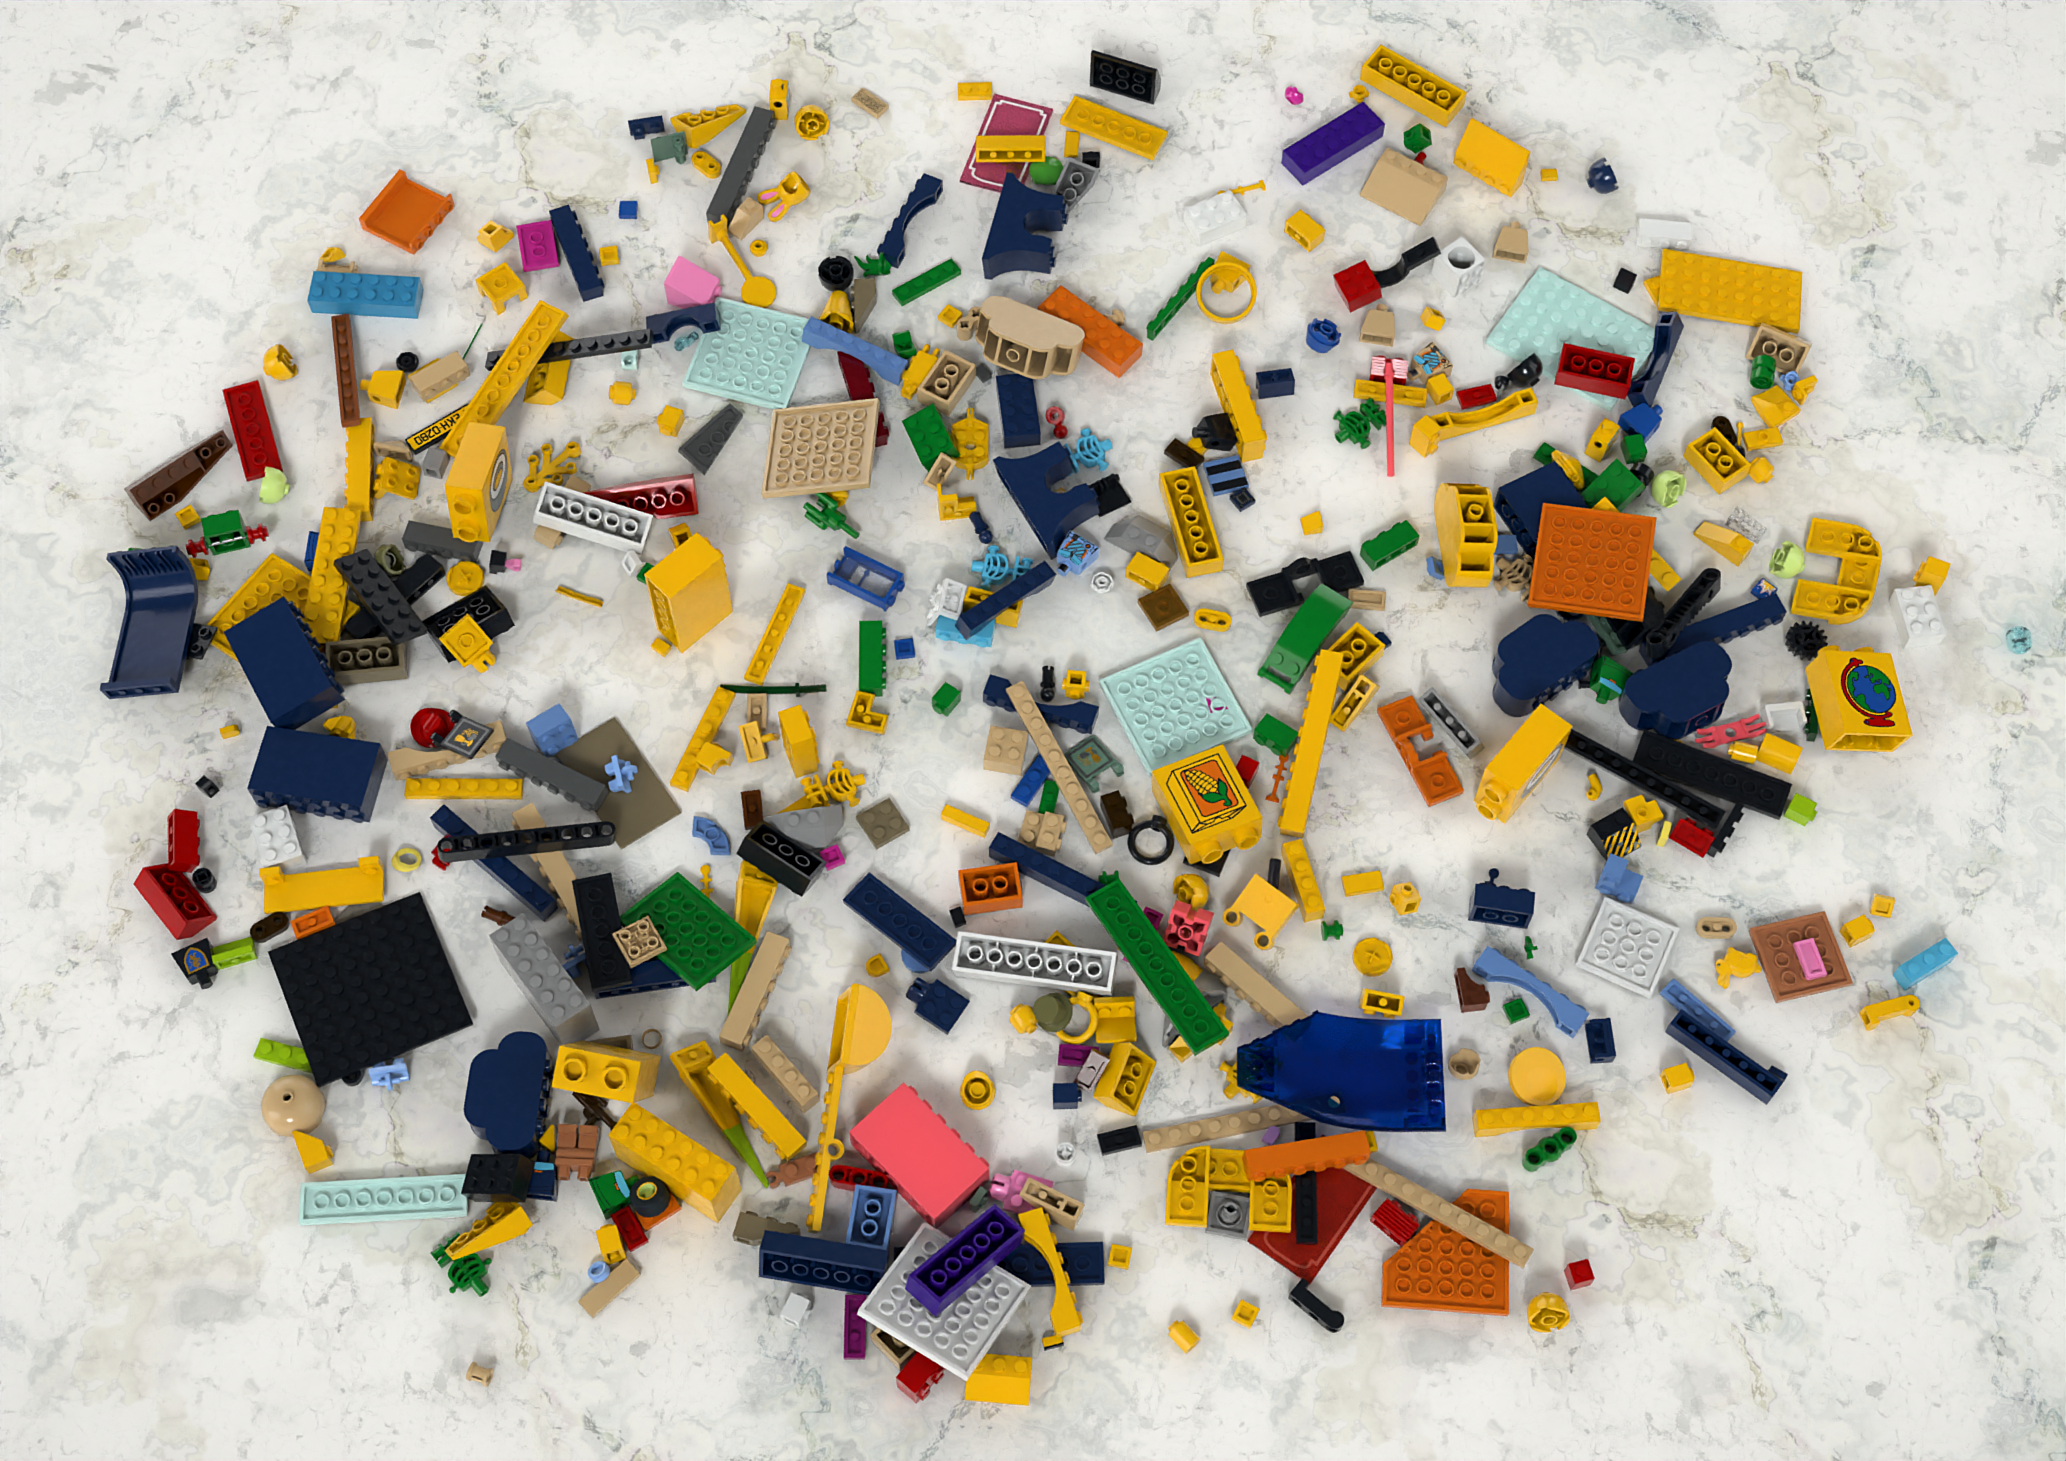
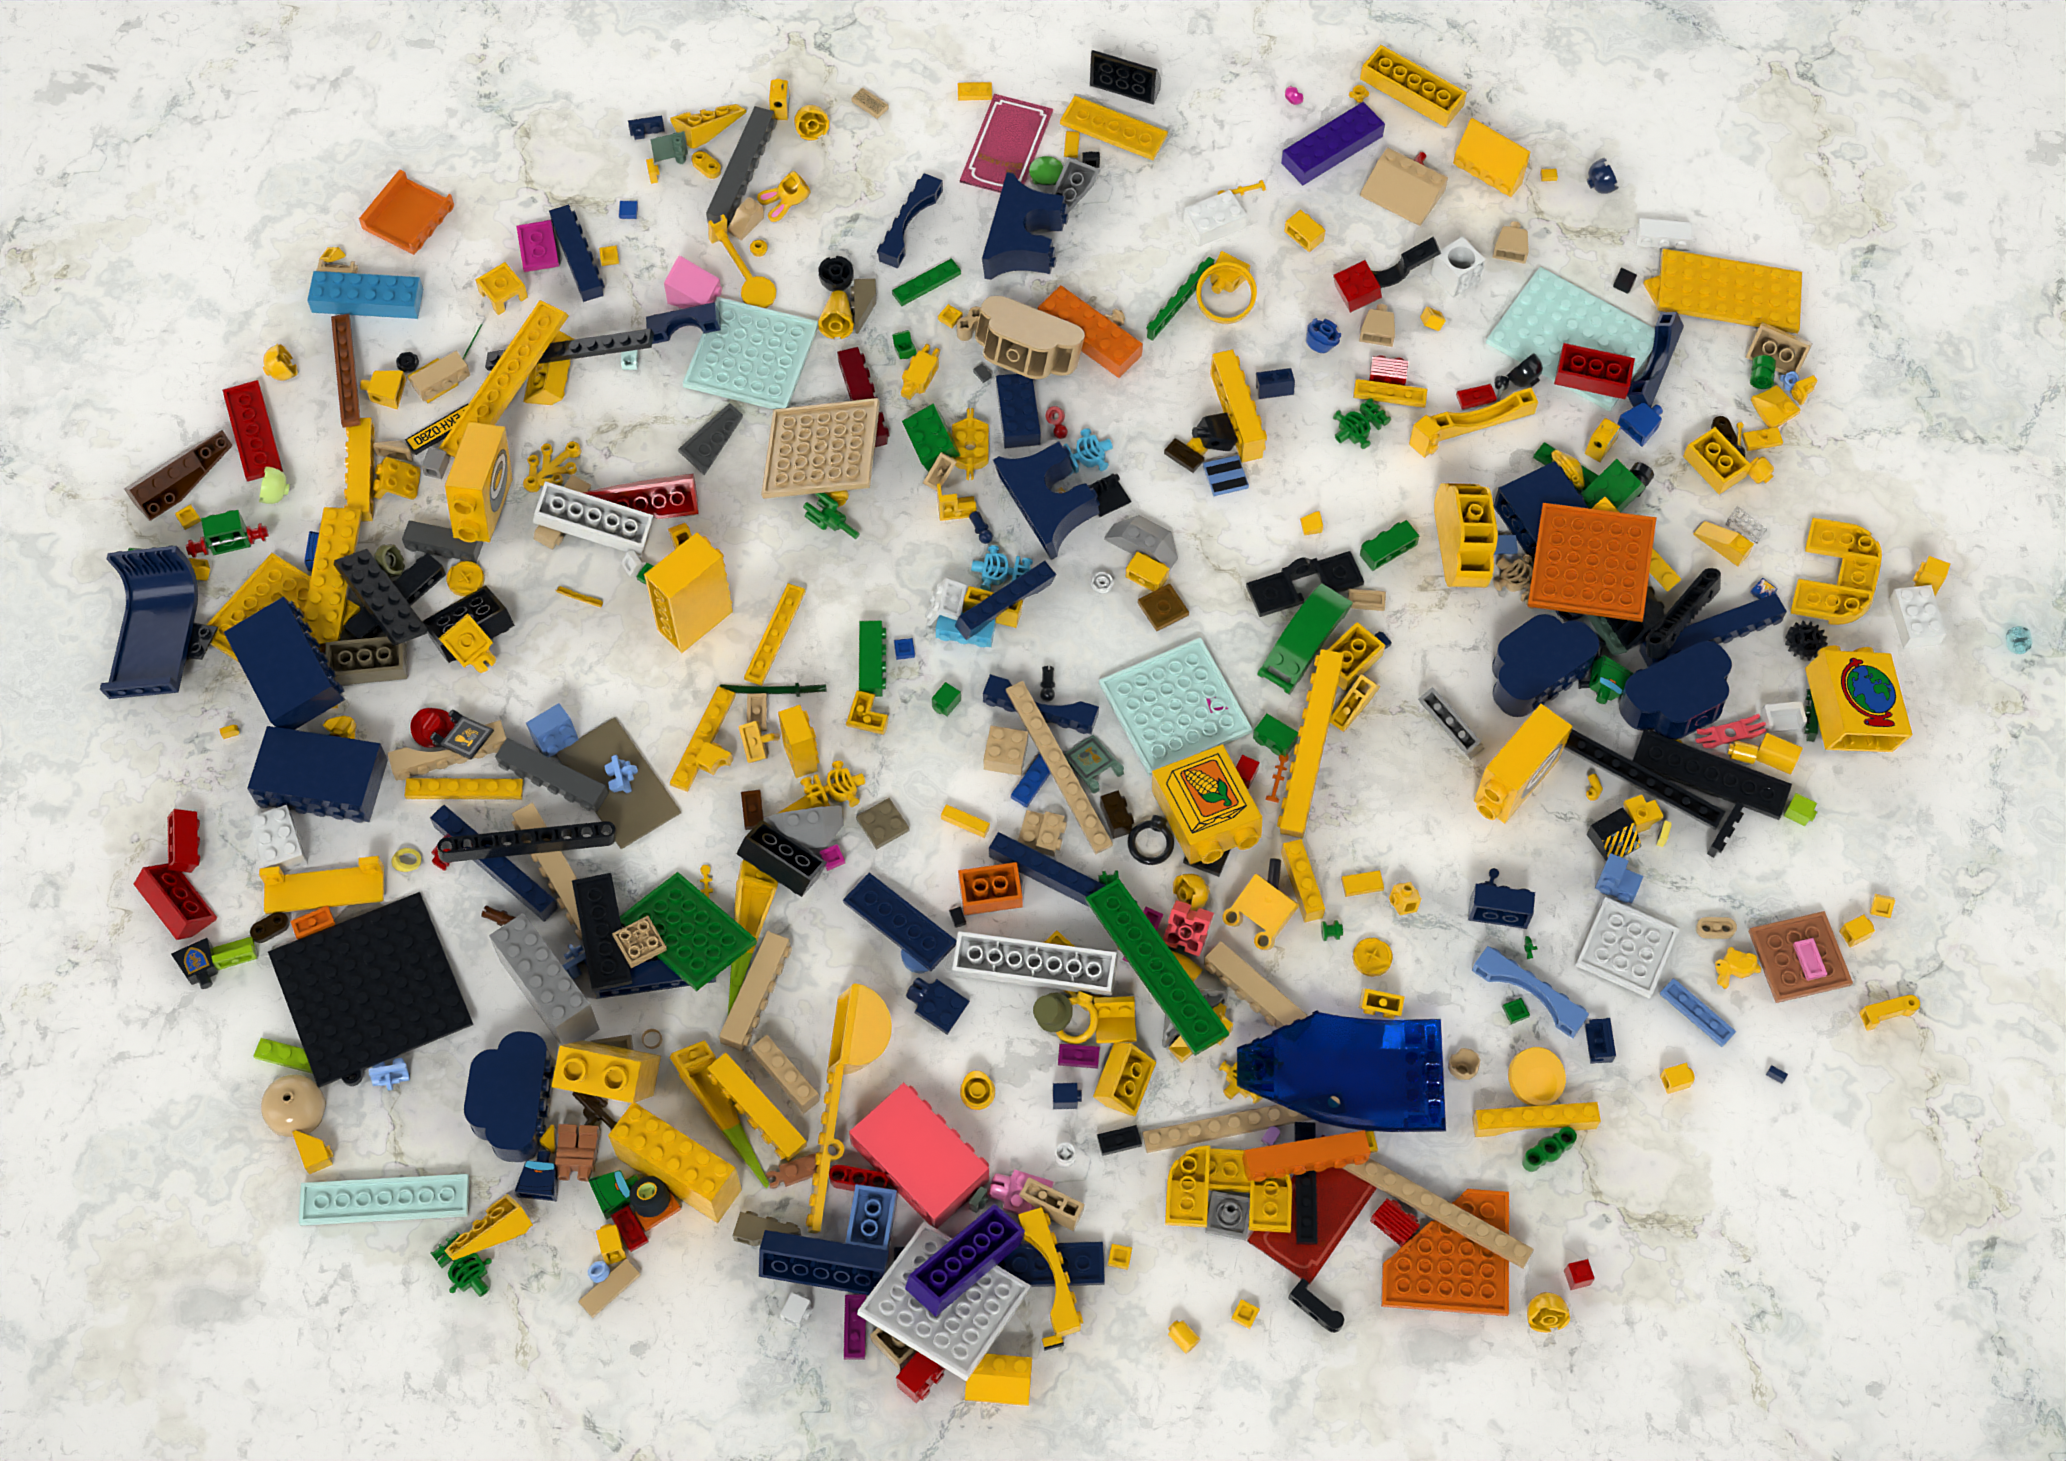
(204, 880): black wheel -> none
(207, 786): black piece -> none
(480, 1374): tan bush -> none
(494, 236): yellow brick -> none
(498, 1178): black brick -> none
(499, 561): black piece -> none
(622, 393): yellow head -> none
(660, 647): yellow piece -> none
(670, 421): yellow brick -> none
(686, 341): clear light blue arm -> none
(712, 835): medium blue tile -> none
(825, 336): medium blue arch -> none
(867, 579): door -> none
(875, 267): green piece -> none
(876, 966): yellow tile -> none
(946, 382): tan brick -> none
(1010, 148): yellow brick -> none
(1023, 1019): yellow head -> none
(1049, 797): green piece -> none
(1075, 554): torso -> none
(1075, 684): yellow brick -> none
(1091, 1070): plate -> none
(1190, 522): yellow brick -> none
(1213, 619): yellow plate -> none
(1242, 499): tile -> none
(1389, 376): coral bar -> none
(1417, 138): green brick -> none
(1429, 362): torso -> none
(1433, 775): orange plate -> none
(1435, 568): medium blue plate -> none
(1439, 389): yellow brick -> none
(1470, 994): copper arch -> none
(1633, 449): green brick -> none
(1667, 487): yellowish green cylinder -> none
(1692, 837): red bracket -> none
(1724, 1056): dark blue brick -> none
(1787, 561): yellowish green cylinder -> none
(1925, 964): medium azure brick -> none

